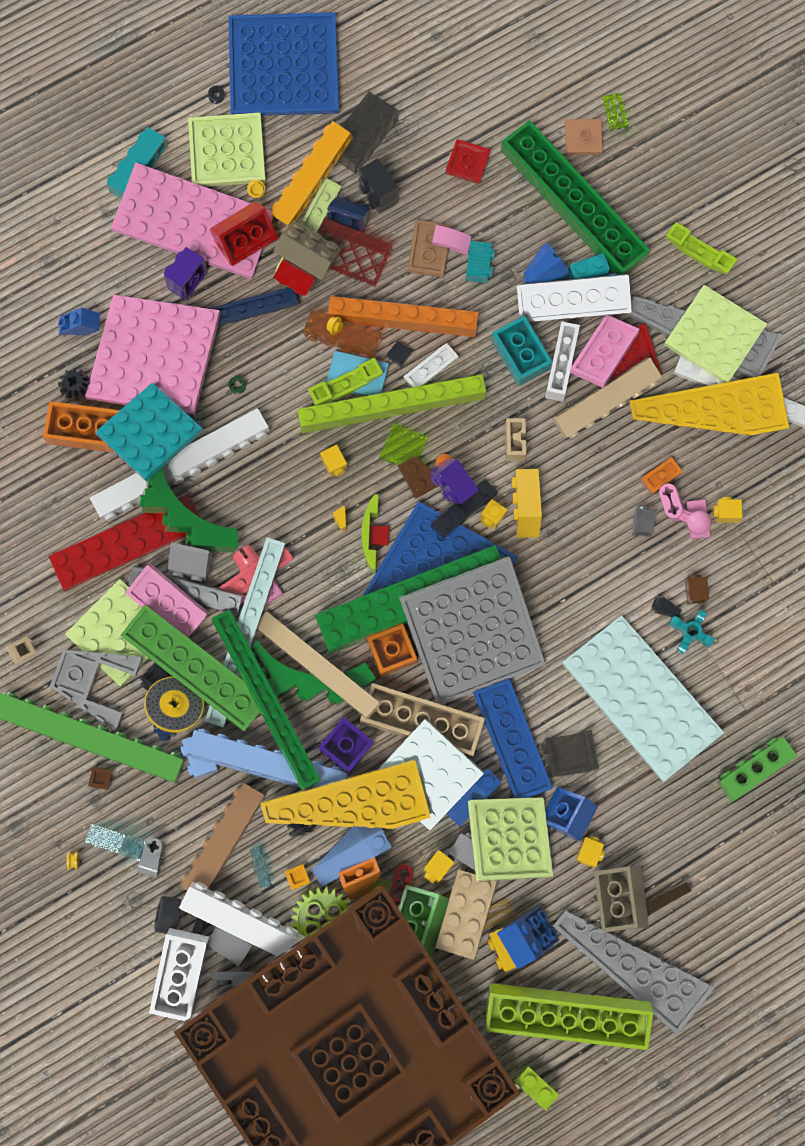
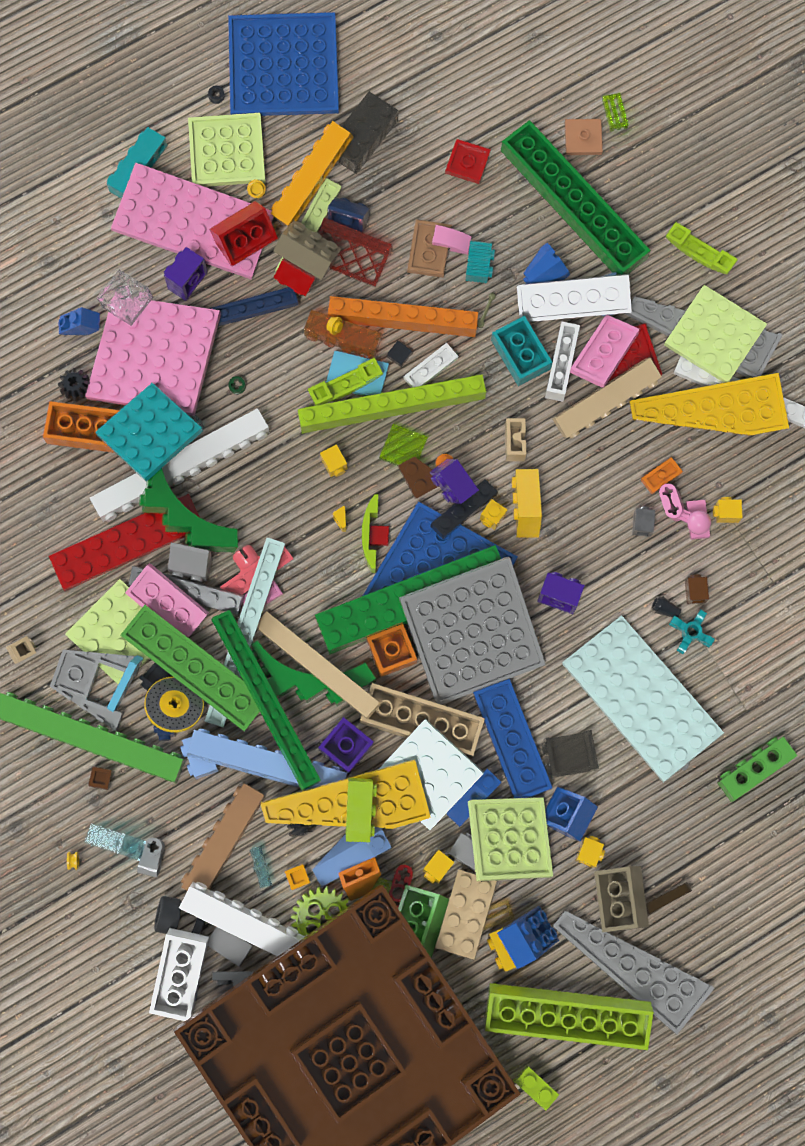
(124, 683): none -> medium azure tile
(125, 297): none -> clear brick
(360, 810): none -> lime brick
(378, 186): black brick -> none
(480, 323): none -> olive hinge
(561, 592): none -> dark purple brick
(592, 267): teal brick -> none

